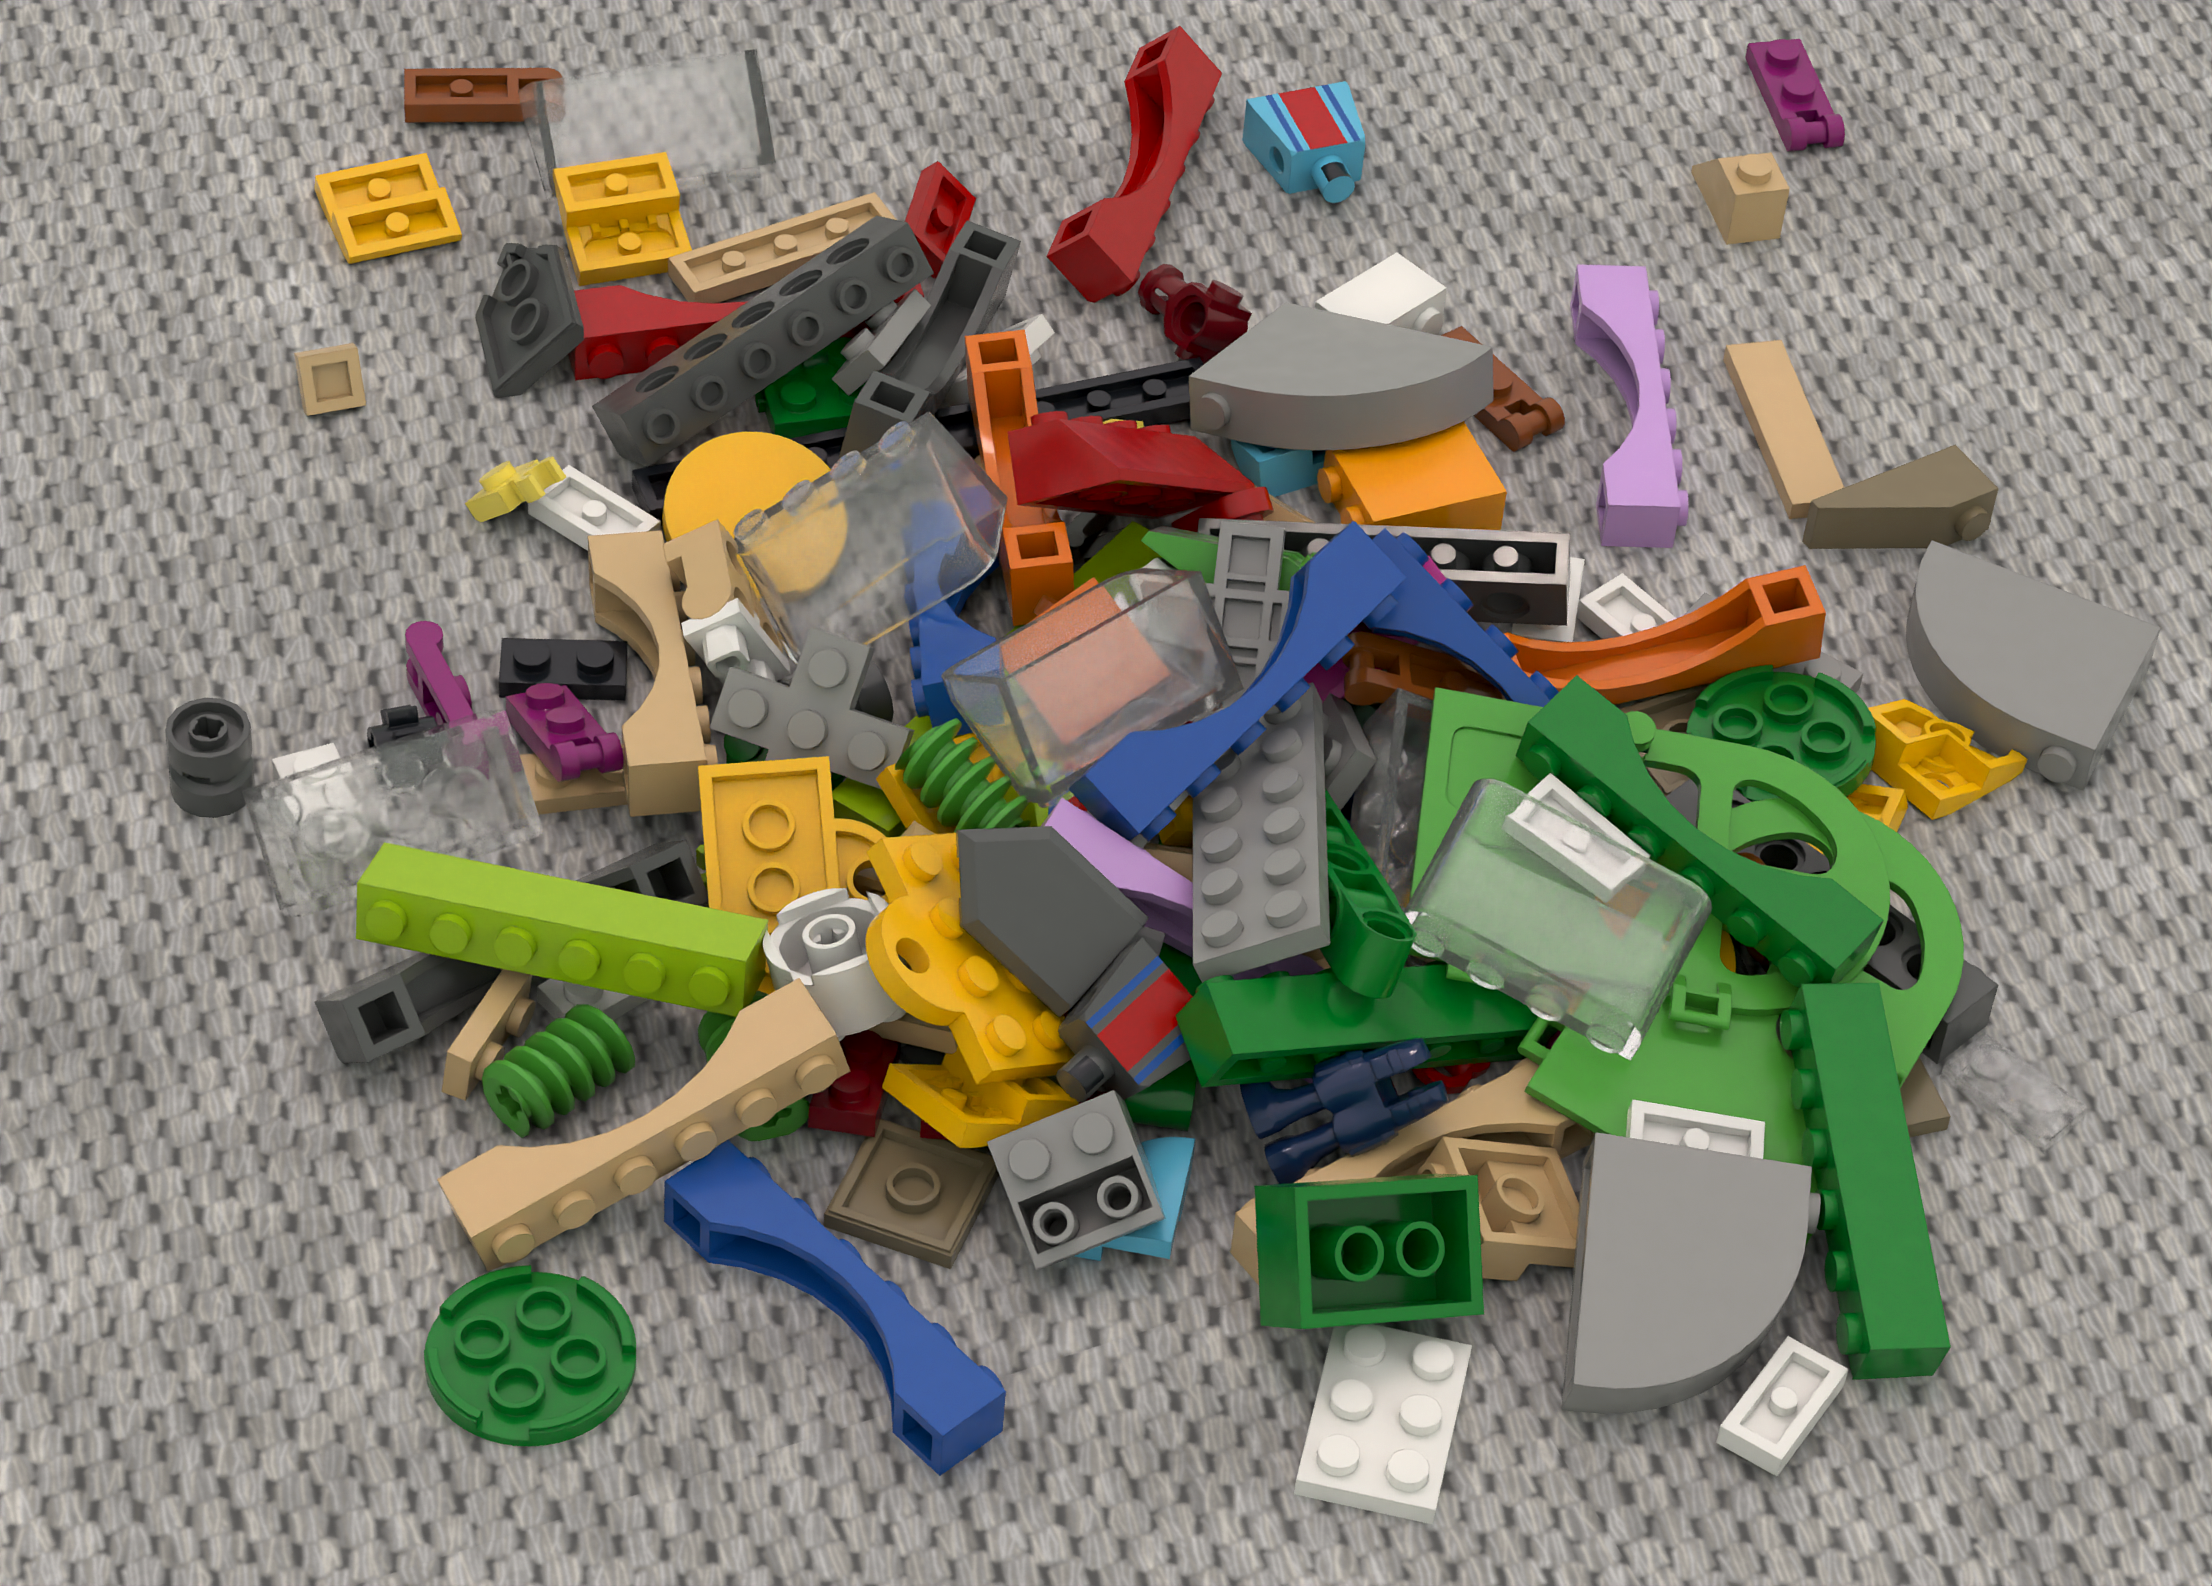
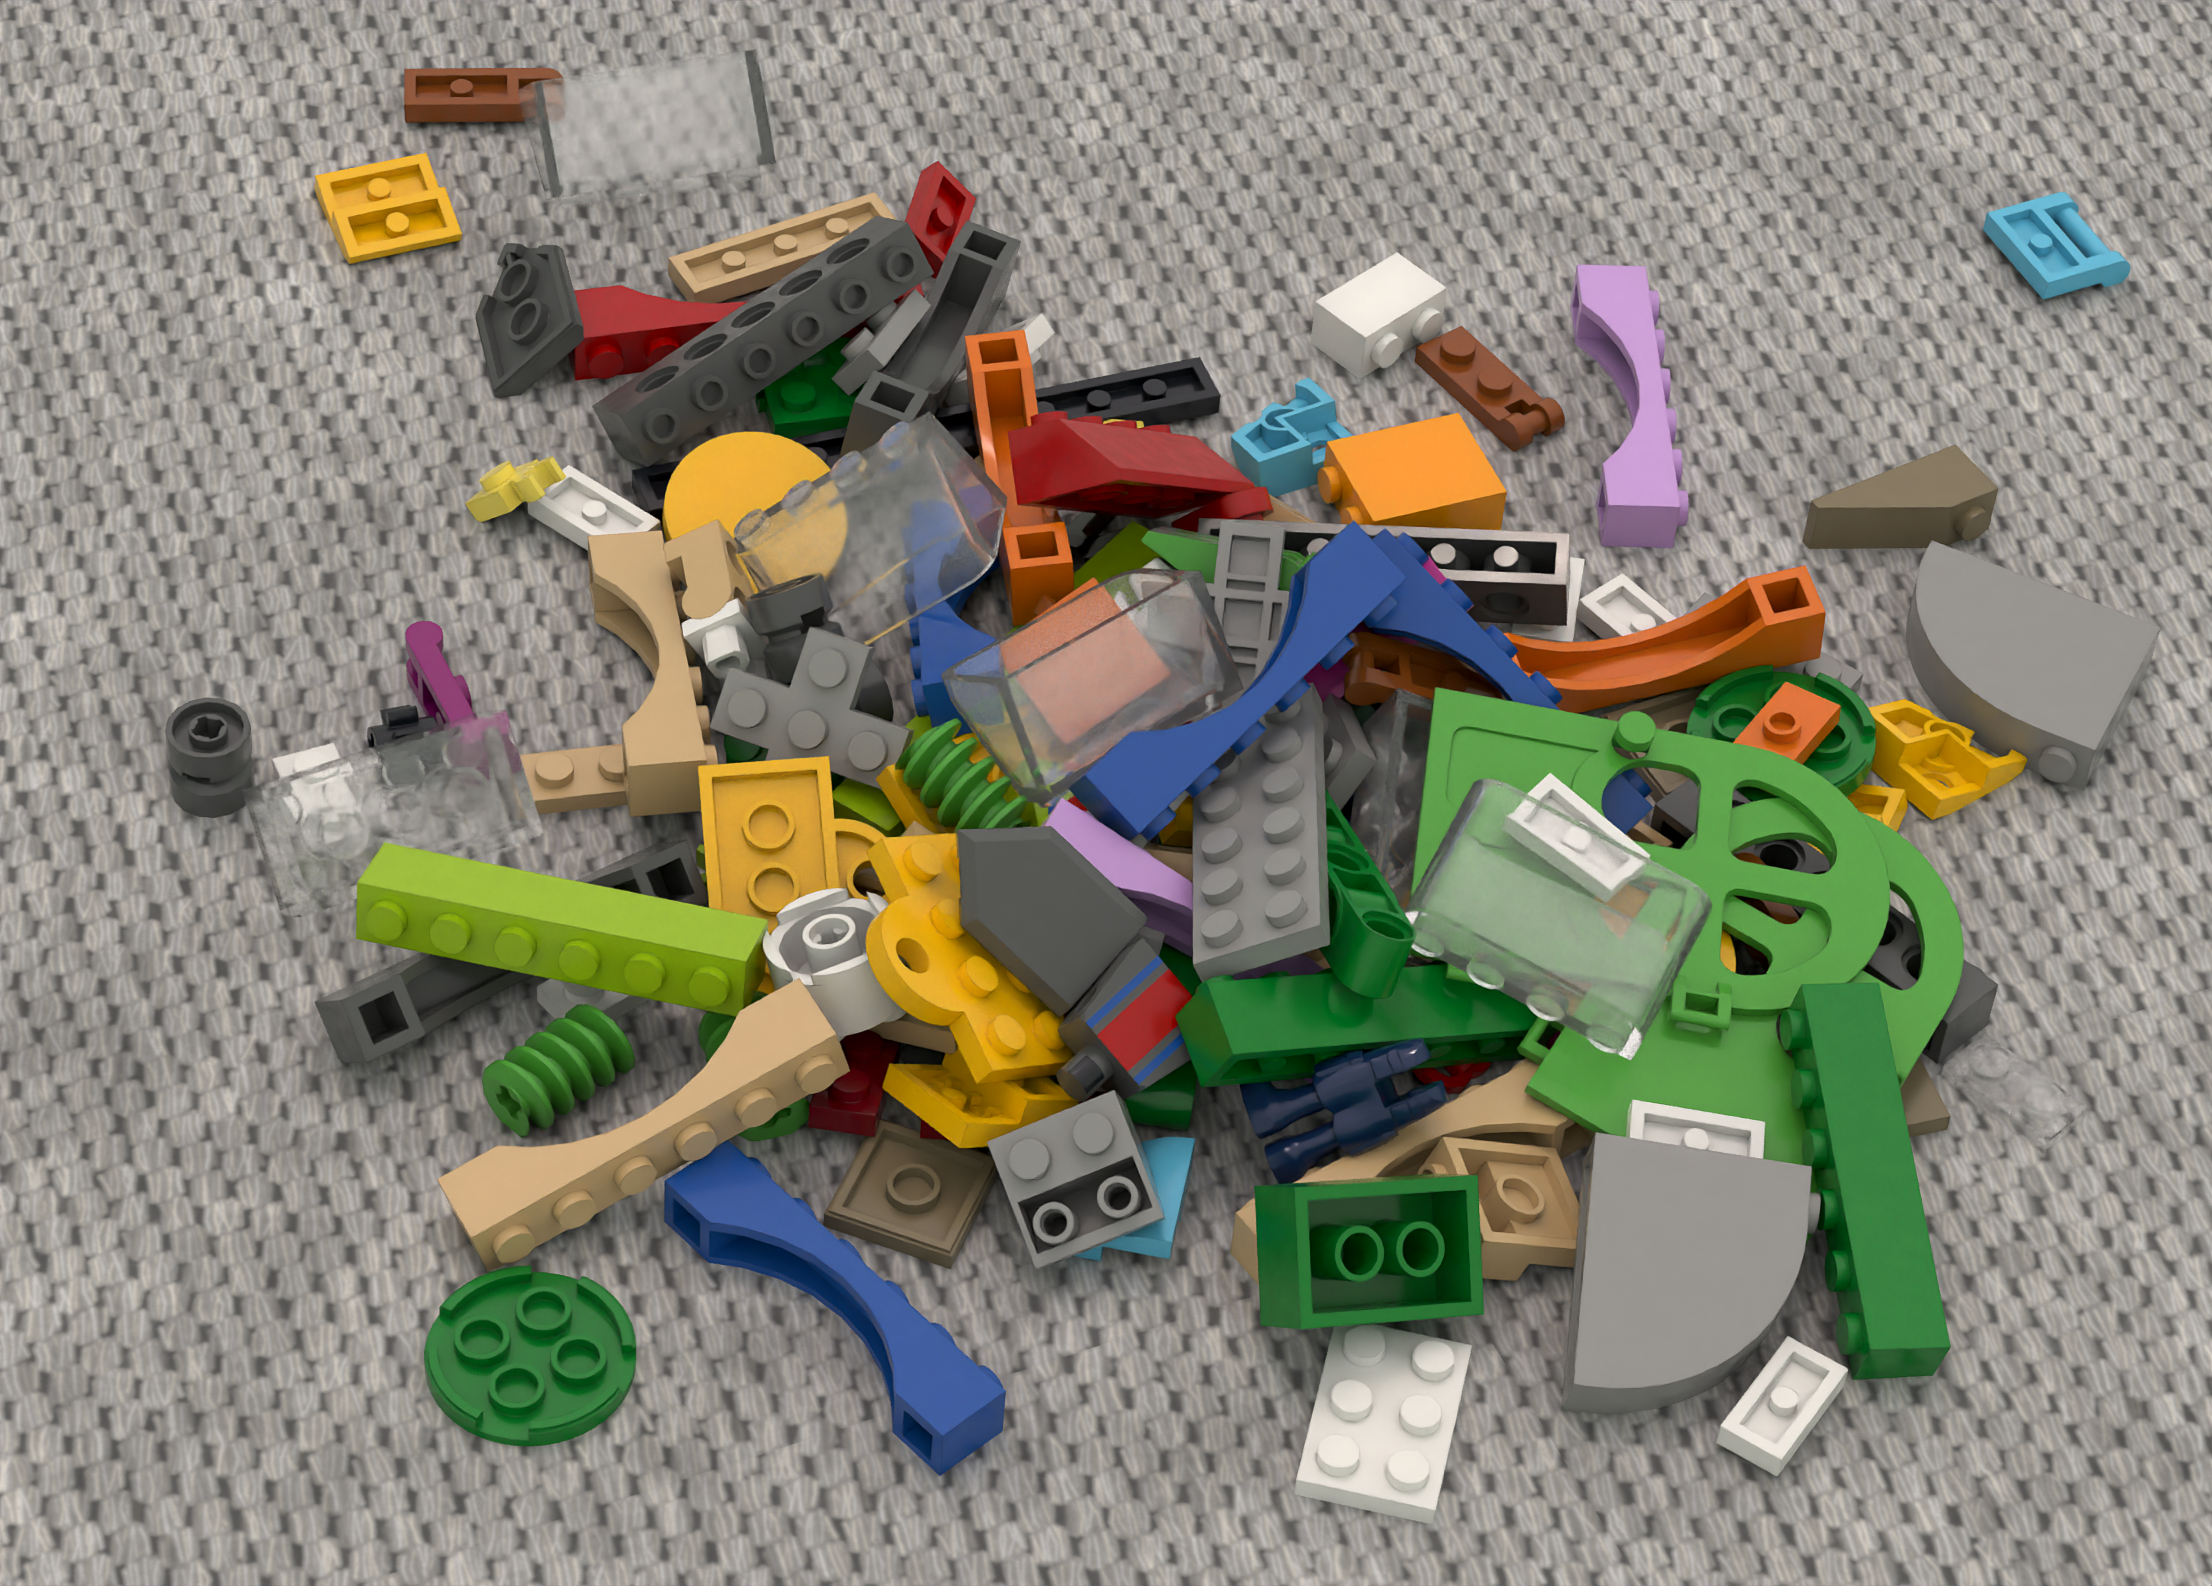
(330, 379): tan tile -> none
(500, 1013): tan plate -> none
(563, 732): magenta plate -> none
(585, 666): black plate -> none
(620, 217): yellow slope -> none
(785, 617): none -> dark grey wheel
(1167, 99): red arch -> none
(1195, 316): dark red connector -> none
(1308, 139): medium azure torso -> none
(1337, 383): light grey brick -> none
(1744, 196): tan slope -> none
(1782, 424): tan tile -> none
(1791, 723): none -> orange plate
(1794, 95): magenta plate -> none
(1794, 920): green arch -> none
(2054, 246): none -> medium azure plate

